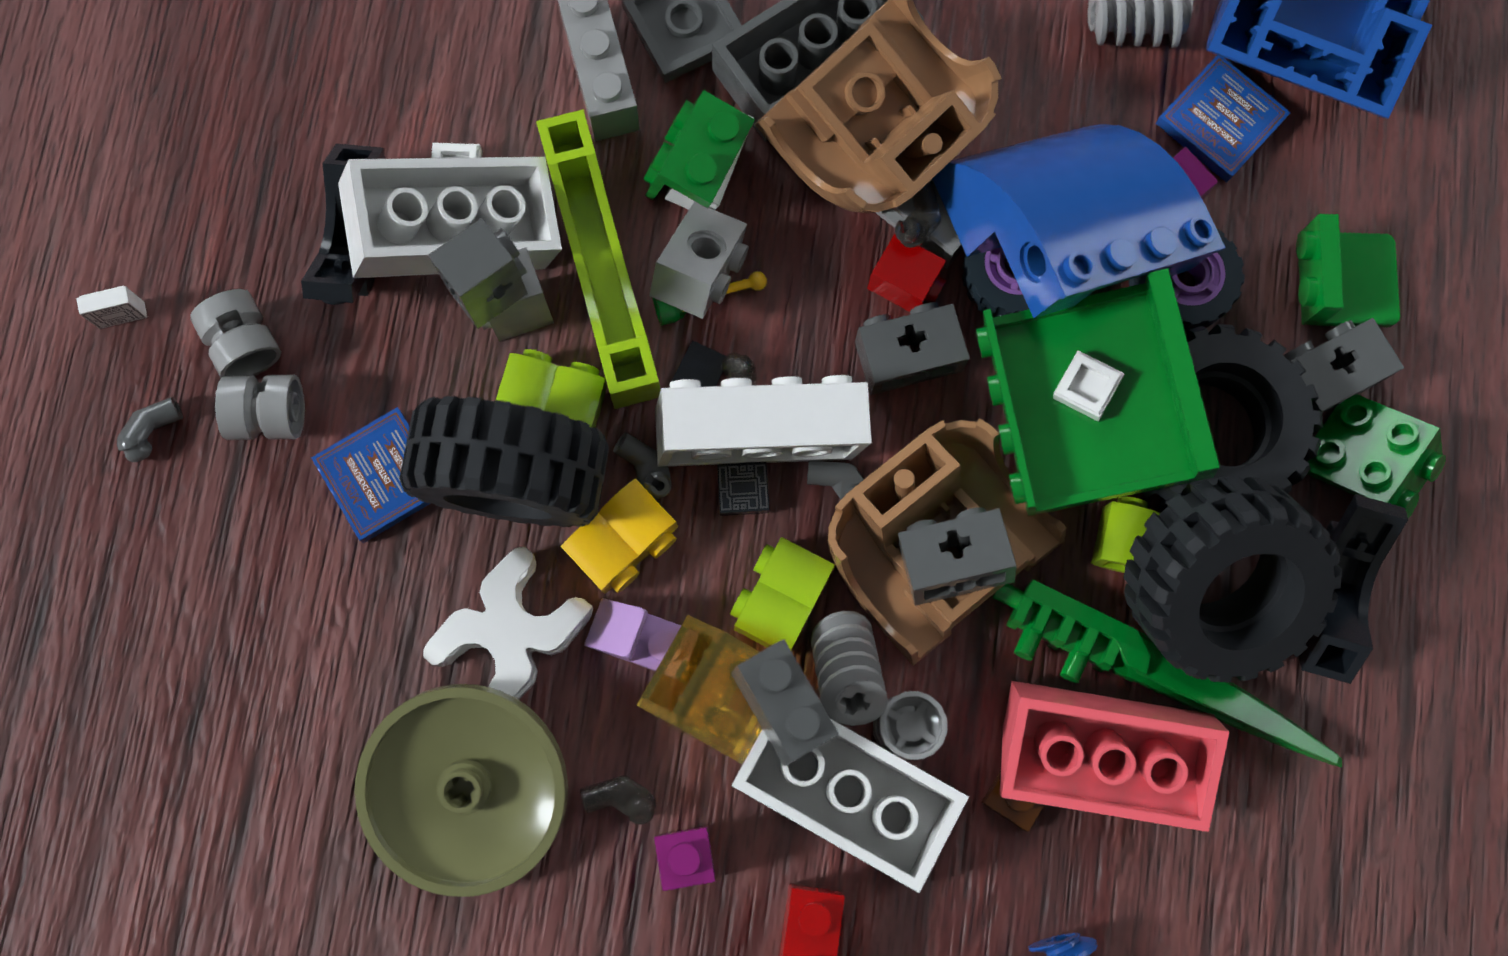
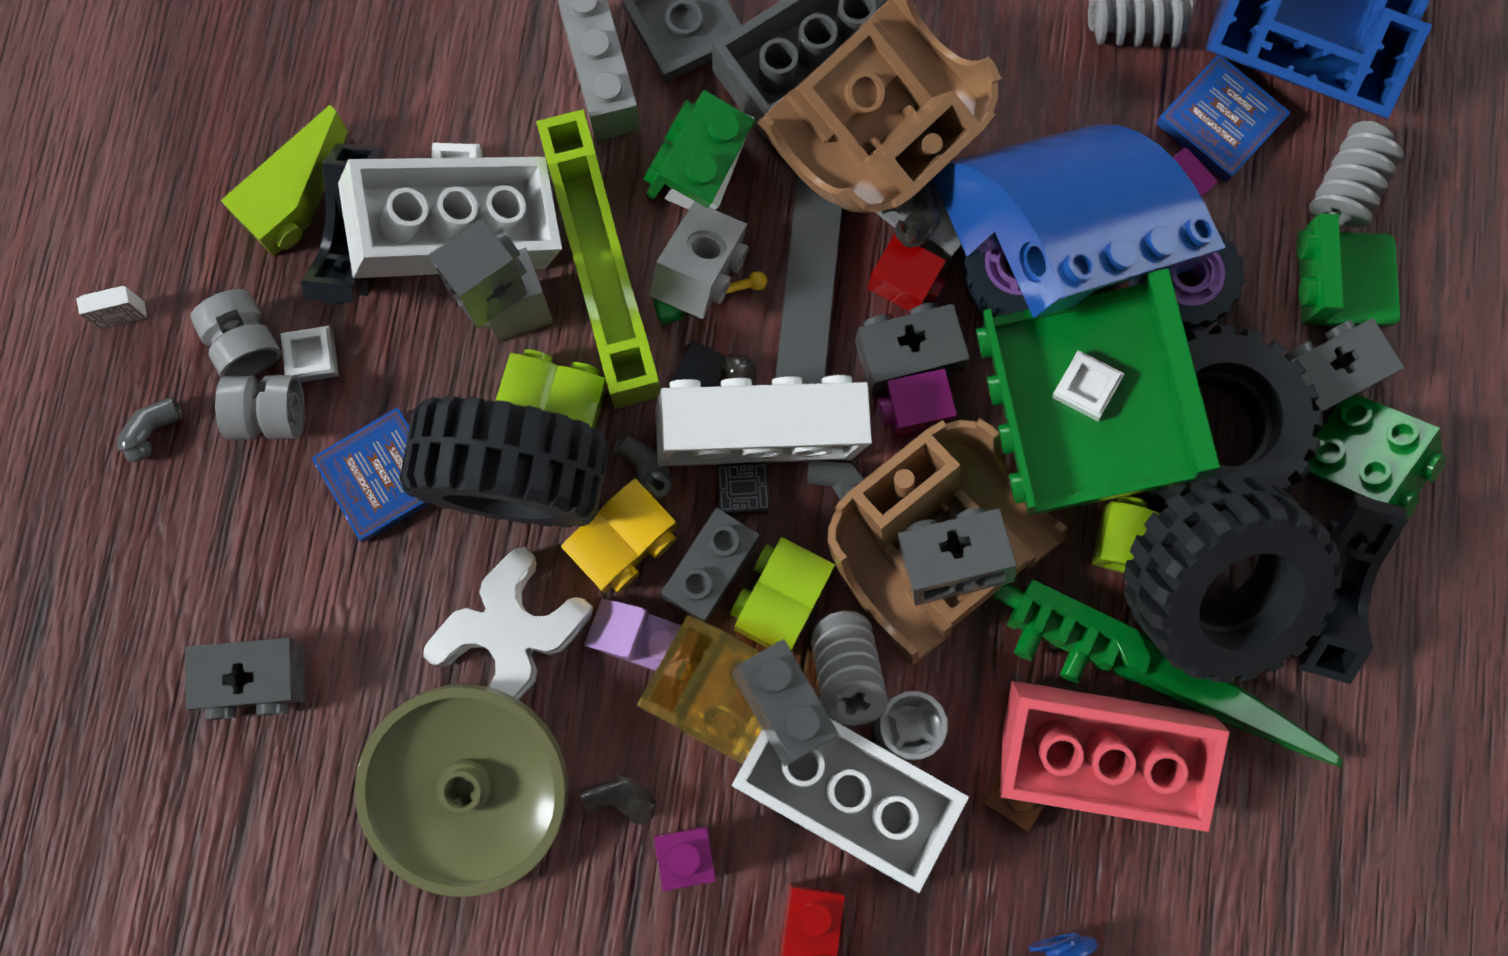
(215, 671): none -> dark grey brick
(286, 189): none -> lime slope
(310, 353): none -> white tile
(710, 566): none -> dark grey brick
(809, 287): none -> dark grey tile
(916, 403): none -> magenta brick
(1358, 175): none -> light grey piece

